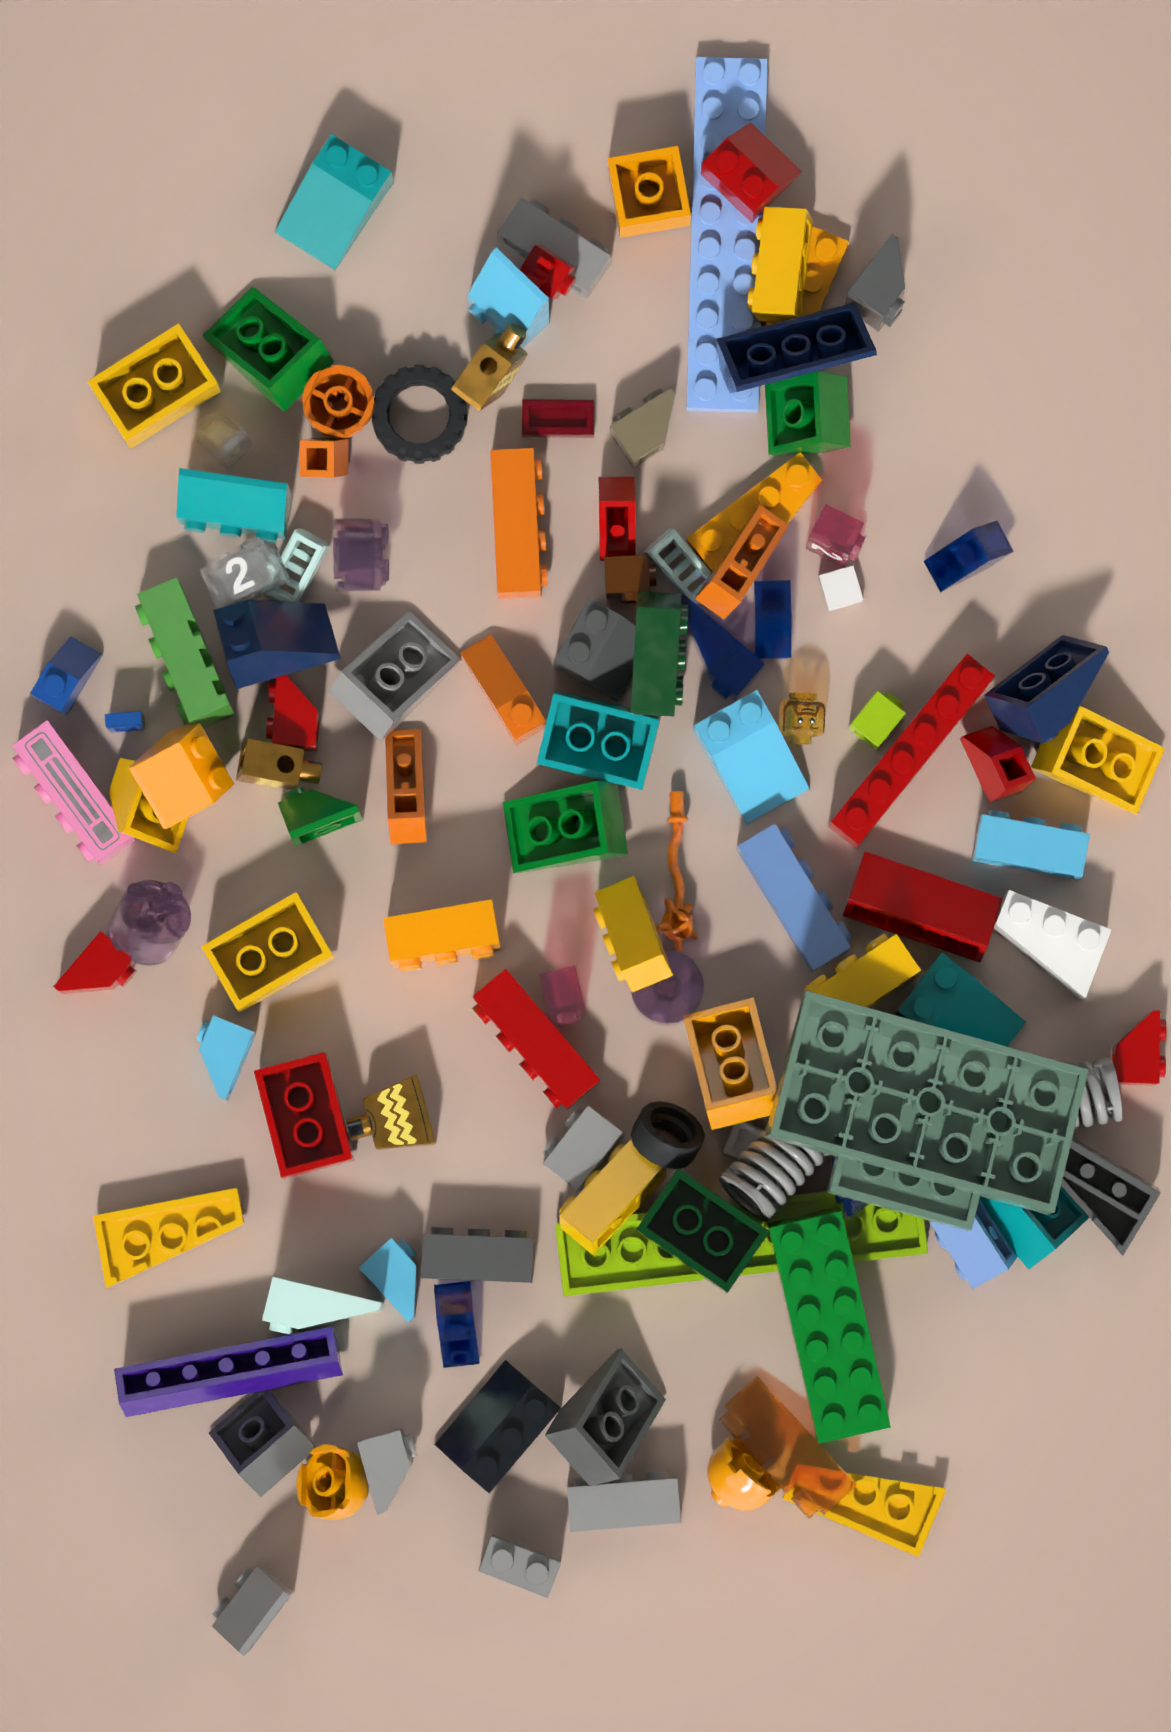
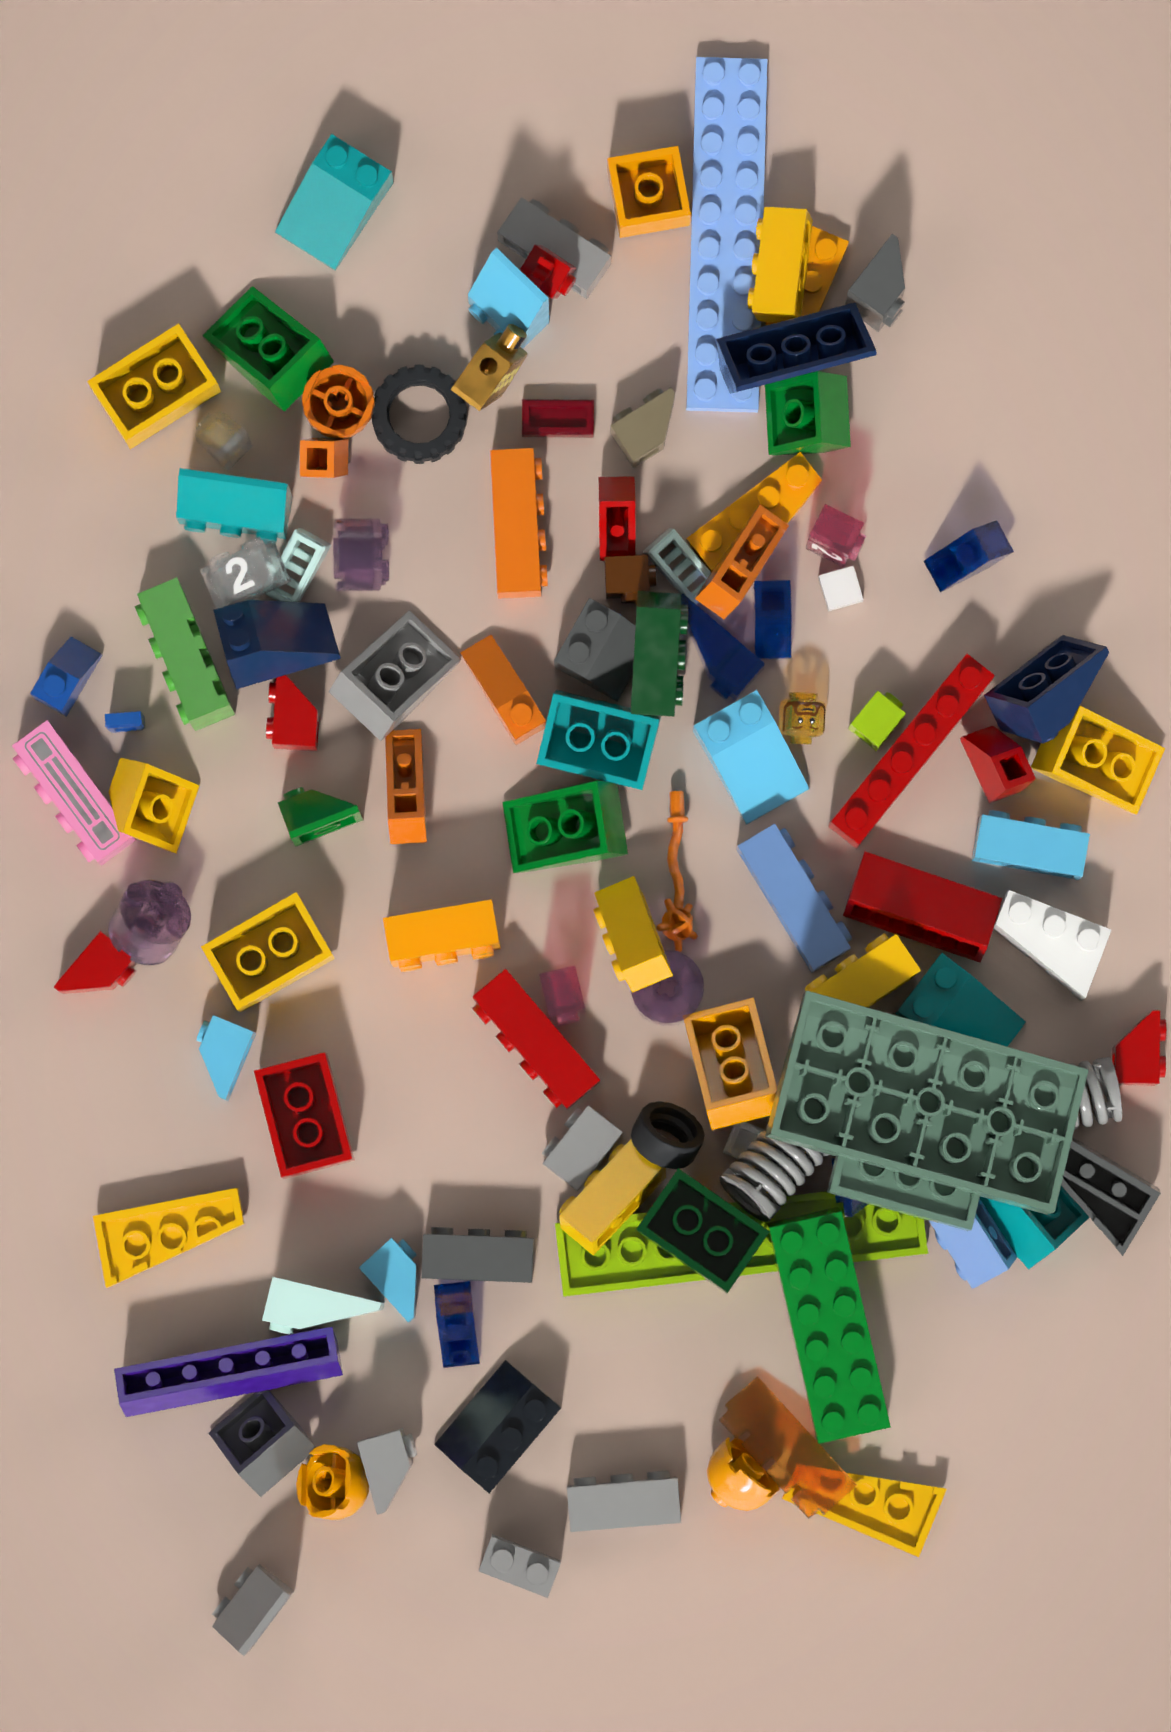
(181, 774): light orange slope -> none
(259, 765): pearl gold torso -> none
(394, 1117): pearl gold torso -> none
(606, 1420): dark grey slope -> none
(749, 171): red slope -> none

